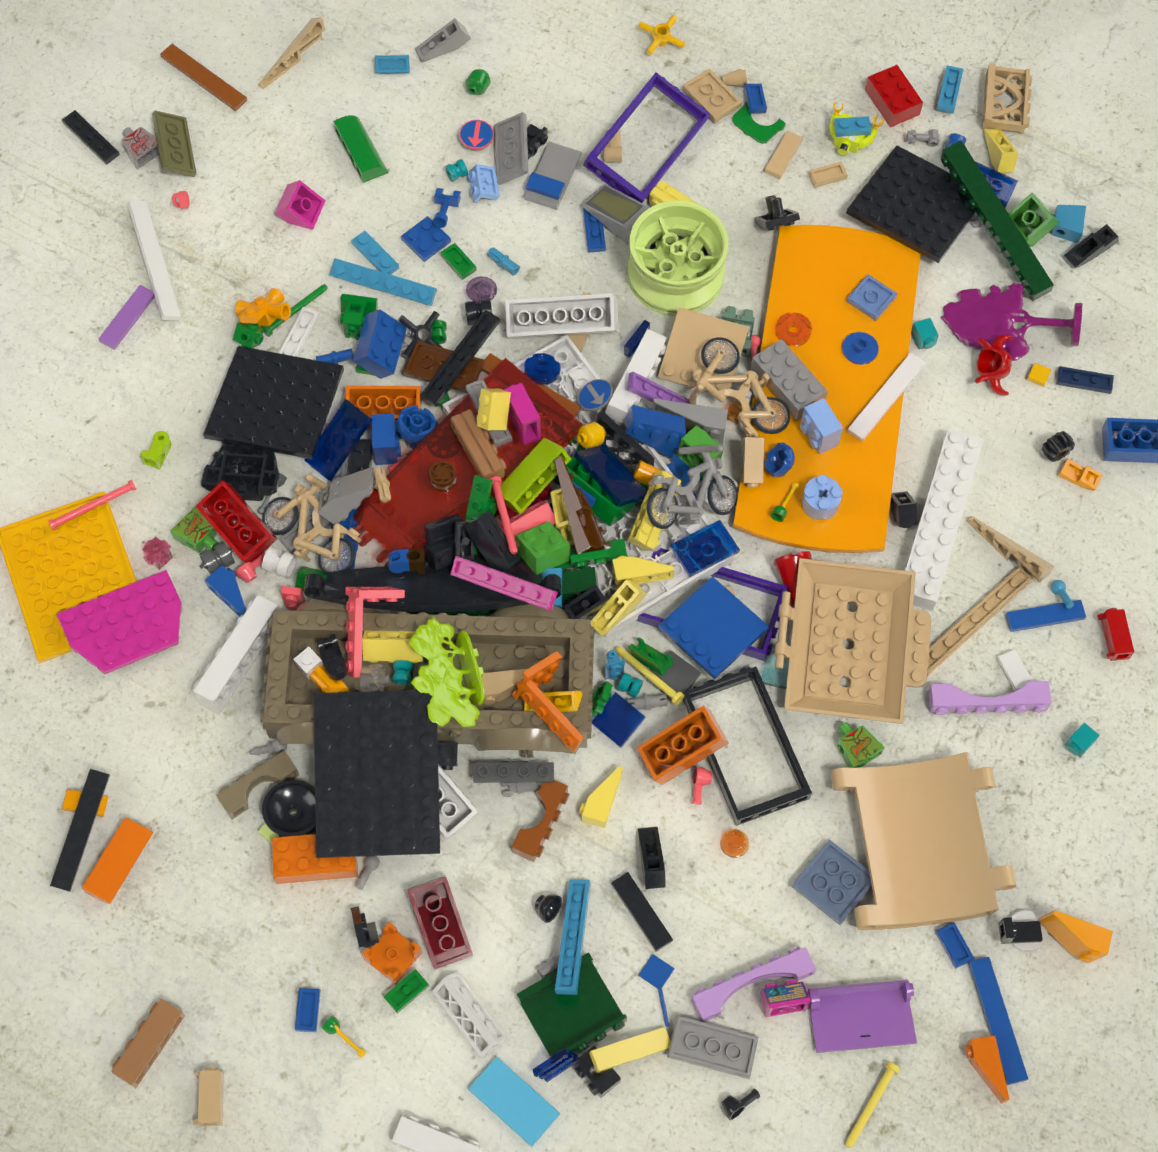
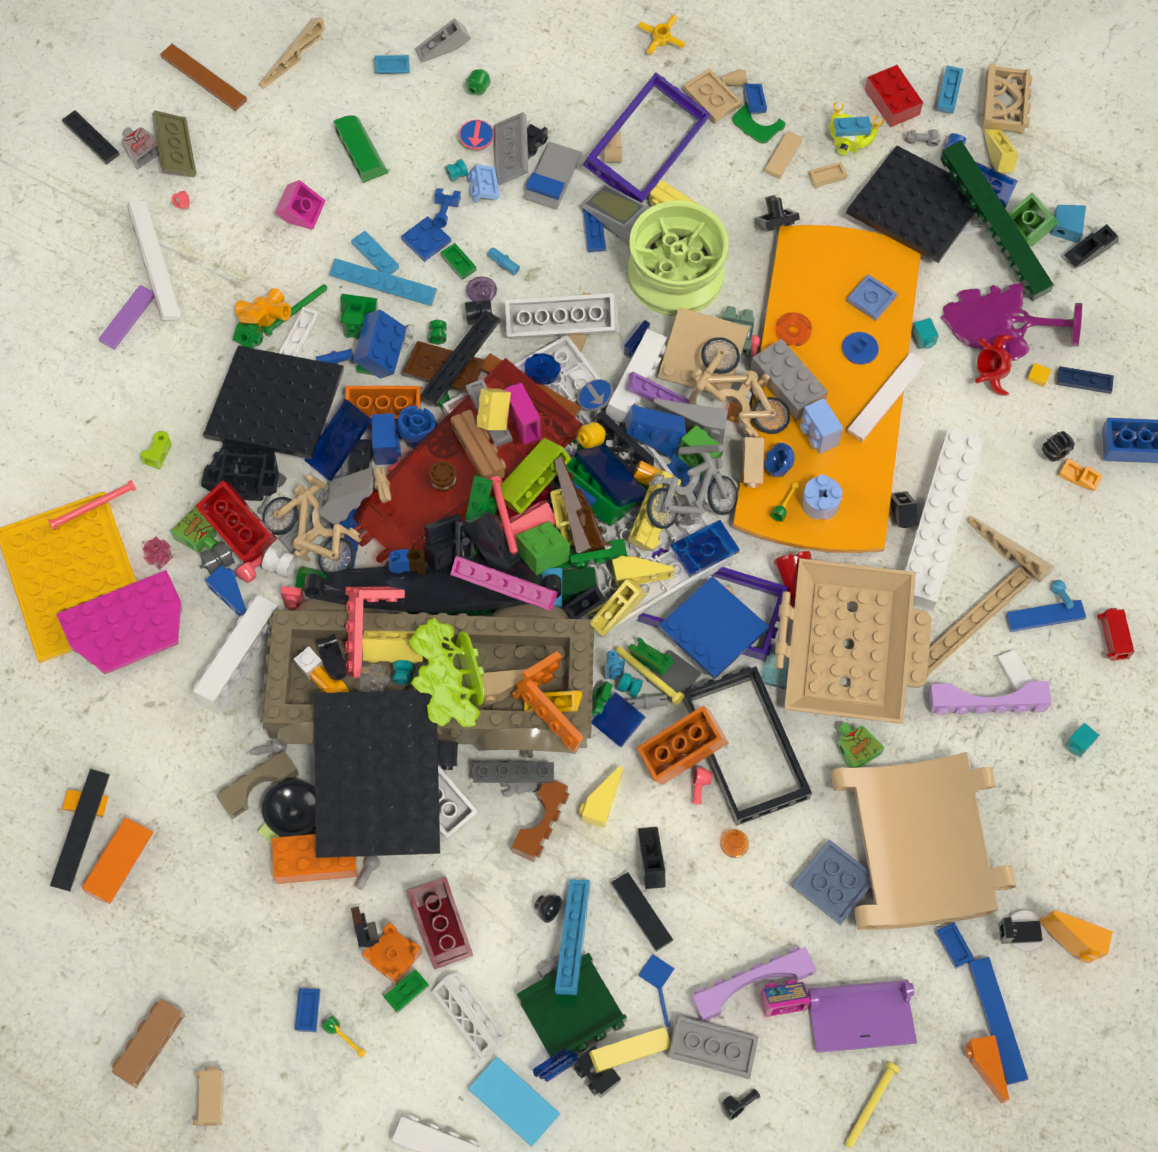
(415, 329): black bar -> none

